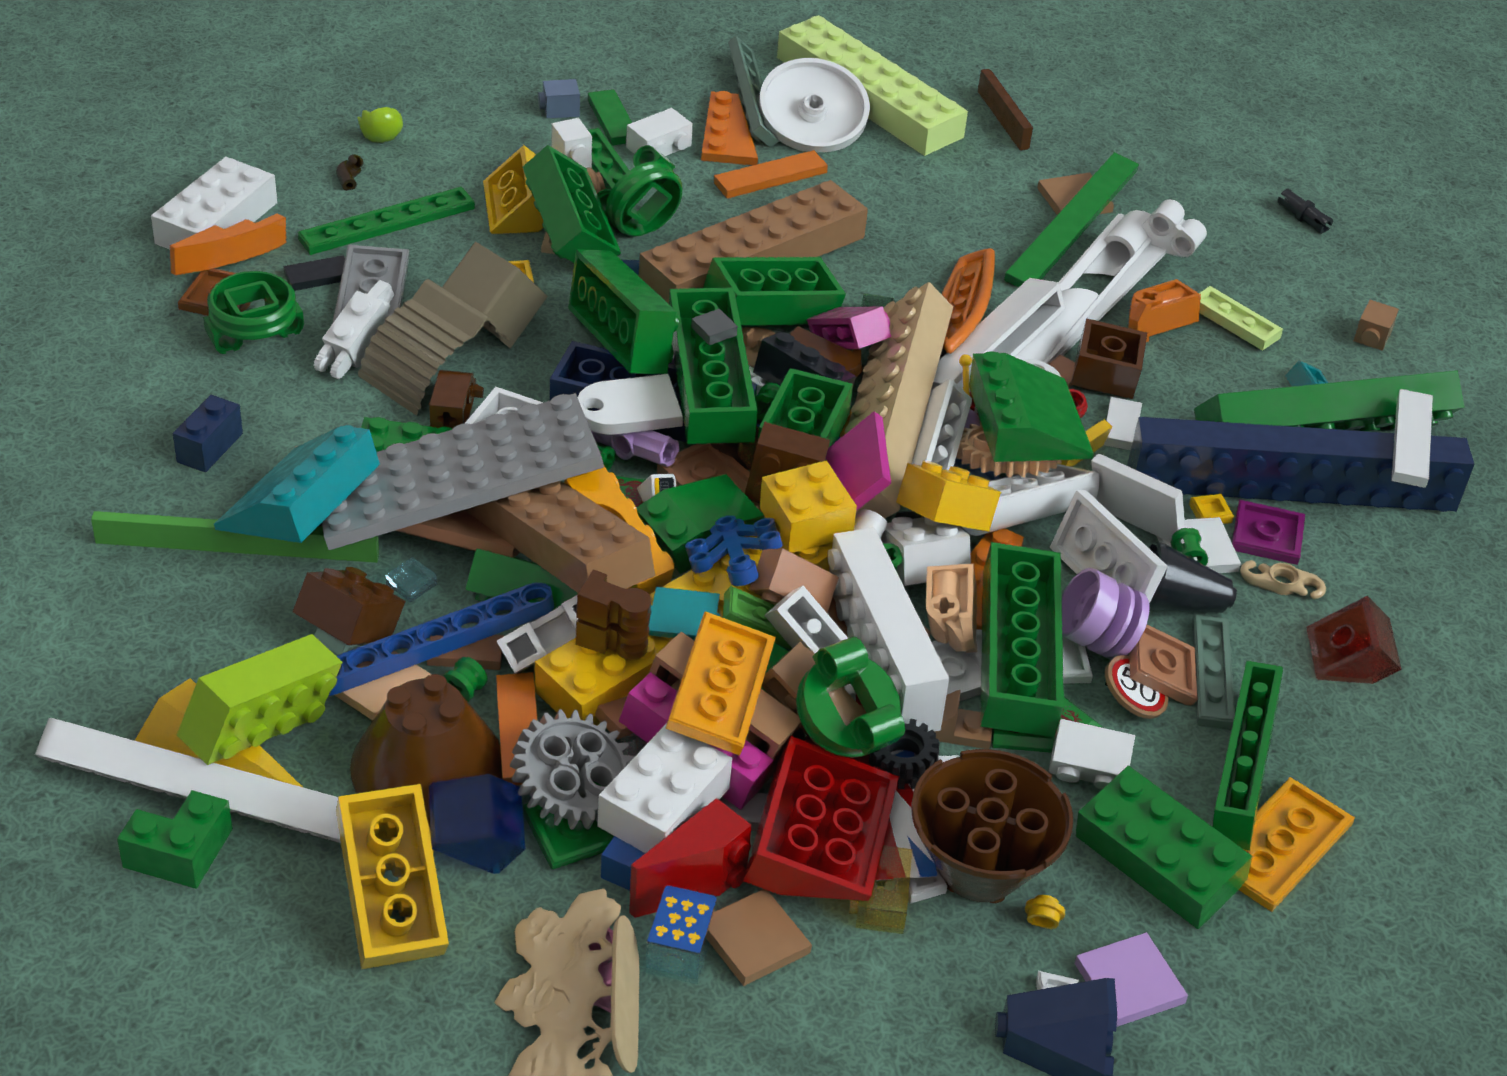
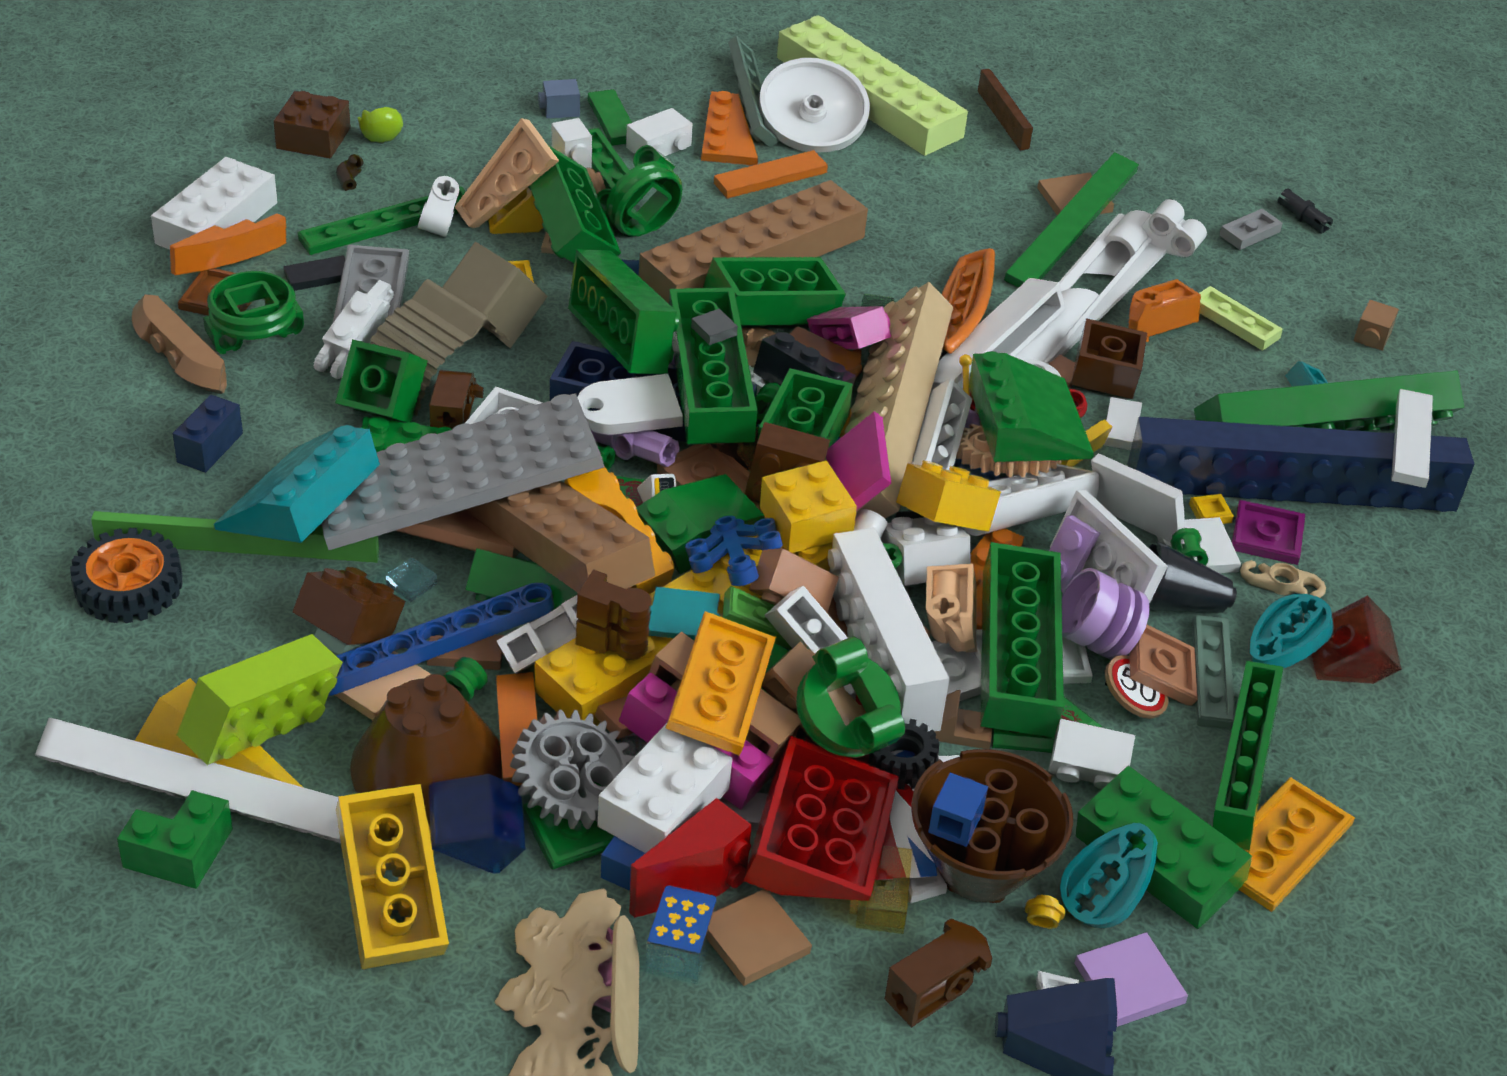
(126, 575): none -> black wheel
(179, 343): none -> medium nougat brick
(312, 124): none -> reddish brown brick
(381, 381): none -> green brick
(439, 208): none -> white piece
(511, 170): none -> light nougat wing
(937, 972): none -> reddish brown piece
(958, 809): none -> blue brick
(1075, 544): none -> lavender plate
(1089, 866): none -> teal piece
(1250, 229): none -> light grey plate
(1273, 636): none -> teal piece

